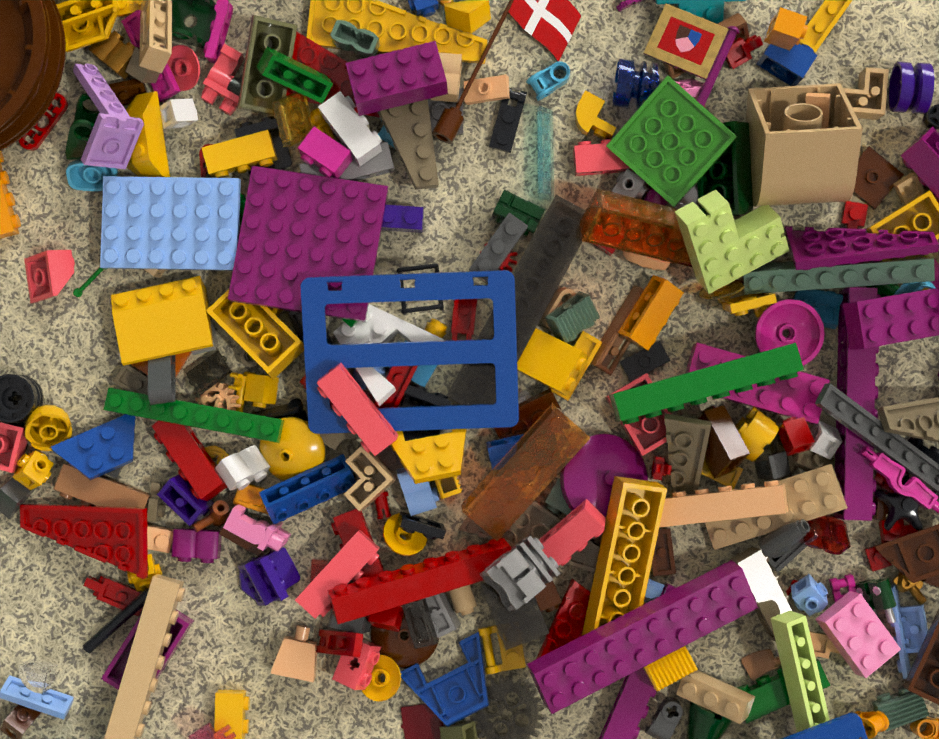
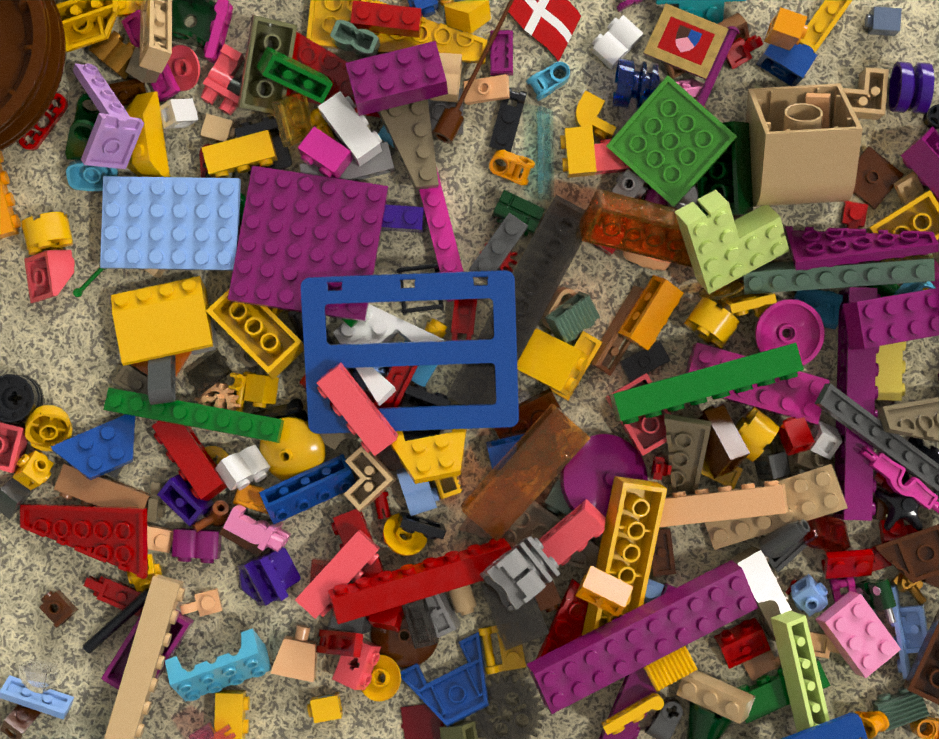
(47, 232): none -> yellow brick
(65, 607): none -> reddish brown brick
(206, 603): none -> light nougat plate
(217, 129): none -> tan brick
(226, 671): none -> medium azure piece
(325, 707): none -> yellow brick
(387, 18): none -> red brick
(441, 229): none -> dark pink plate
(502, 53): none -> magenta plate
(513, 167): none -> light orange piece
(578, 151): none -> yellow brick
(604, 591): none -> hinge
(616, 42): none -> white brick
(633, 713): none -> yellow plate
(712, 322): none -> yellow brick
(742, 642): none -> red bracket
(848, 563): none -> red bracket
(883, 21): none -> sand blue brick
(890, 372): none -> light yellow brick

